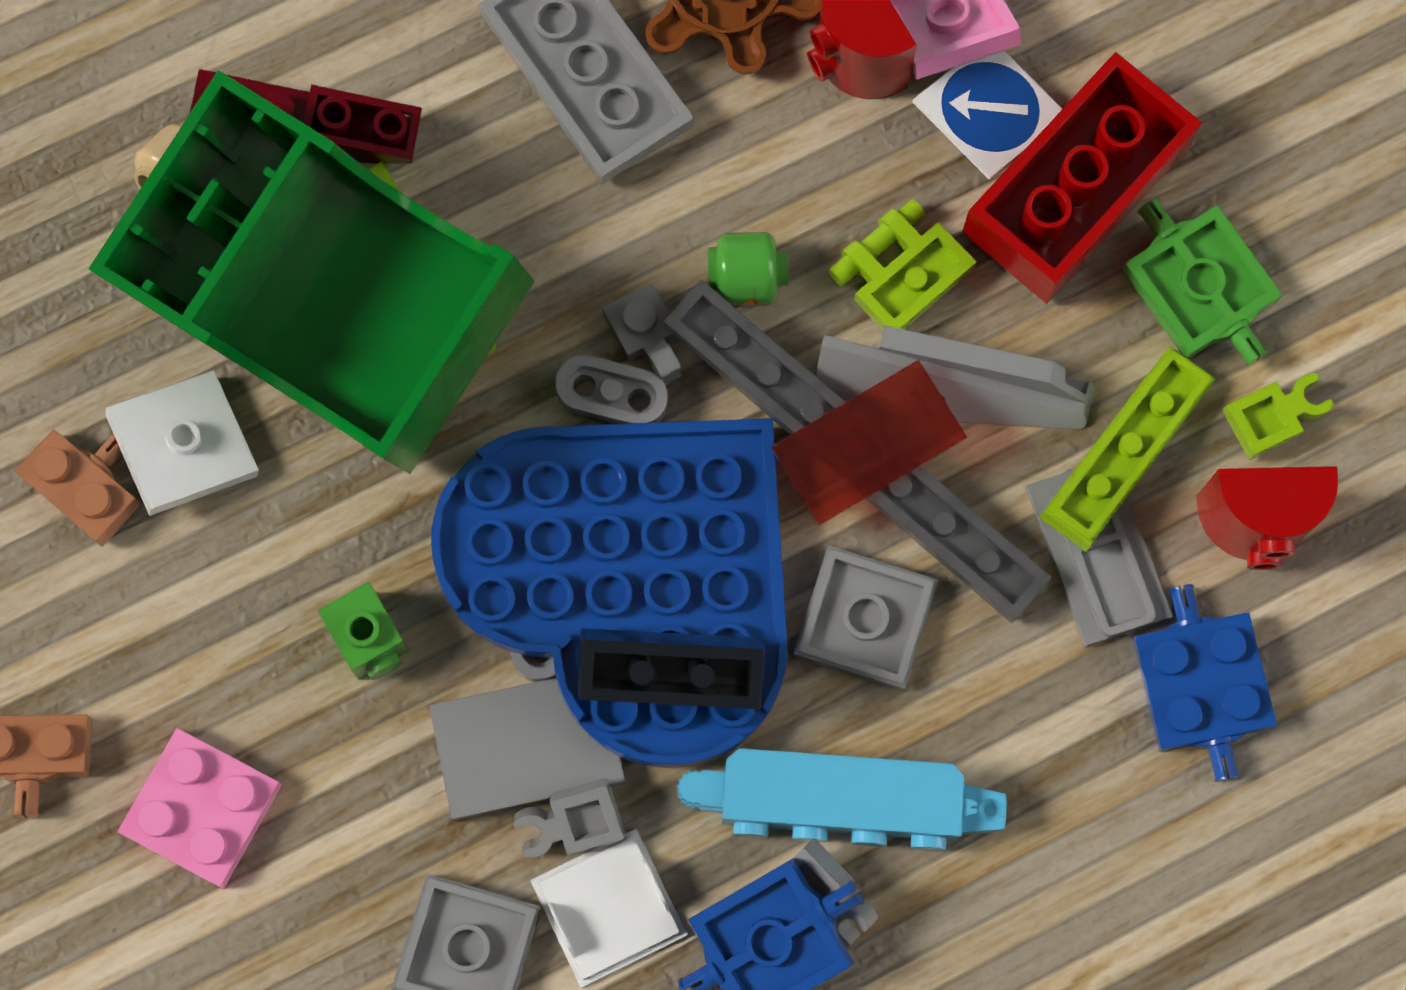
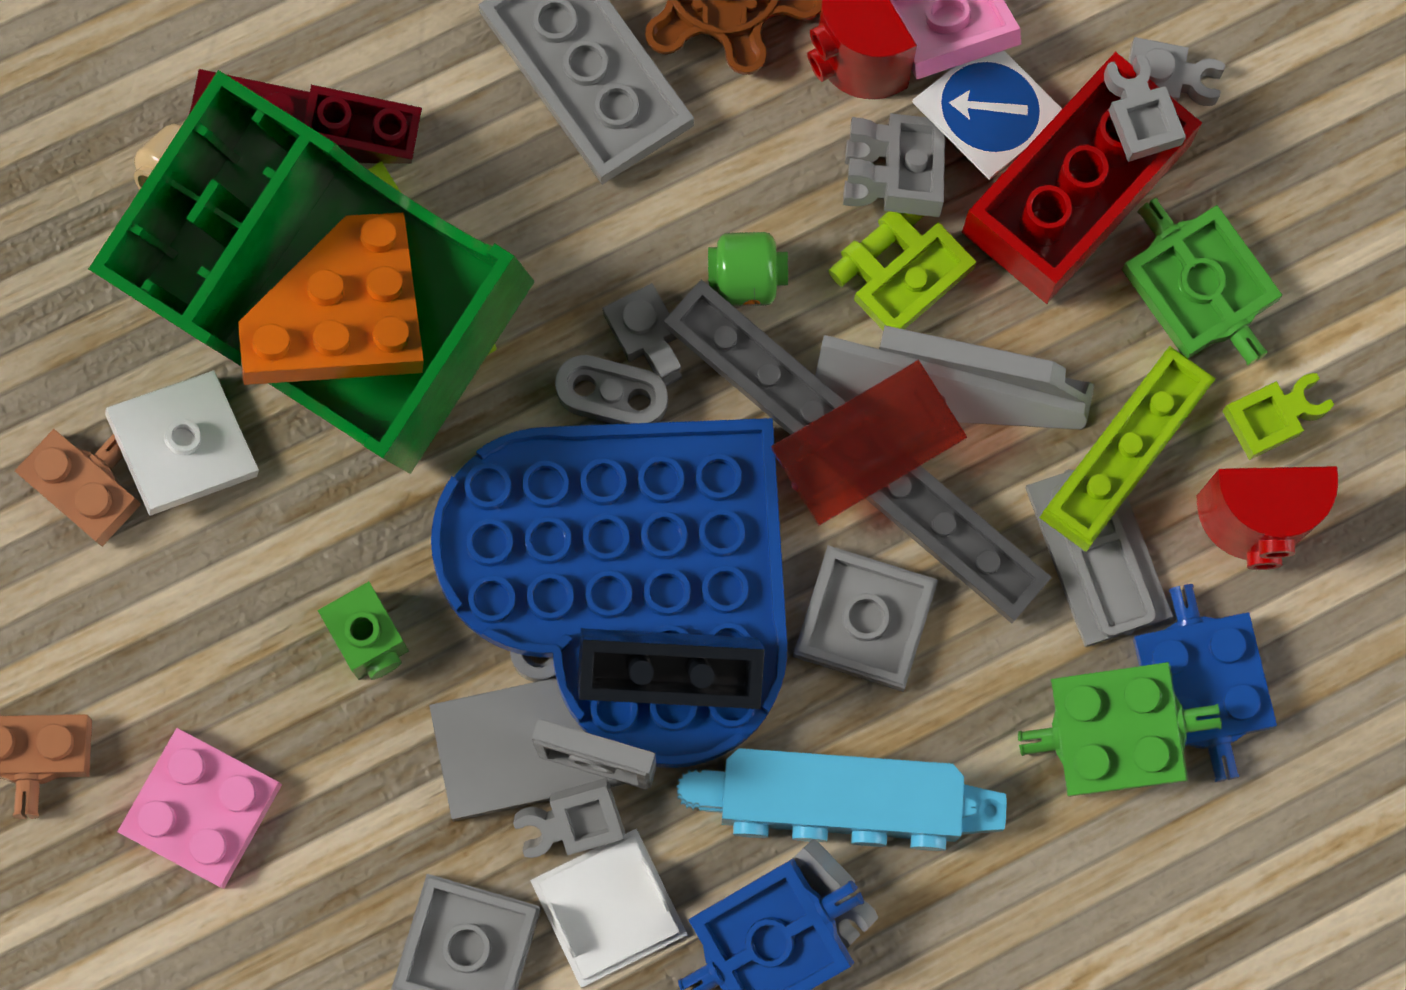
(339, 310): none -> orange plate
(594, 754): none -> light grey tile
(913, 169): none -> light grey plate
(1119, 729): none -> bright green plate
(1143, 116): none -> light grey plate
(1172, 70): none -> light grey plate

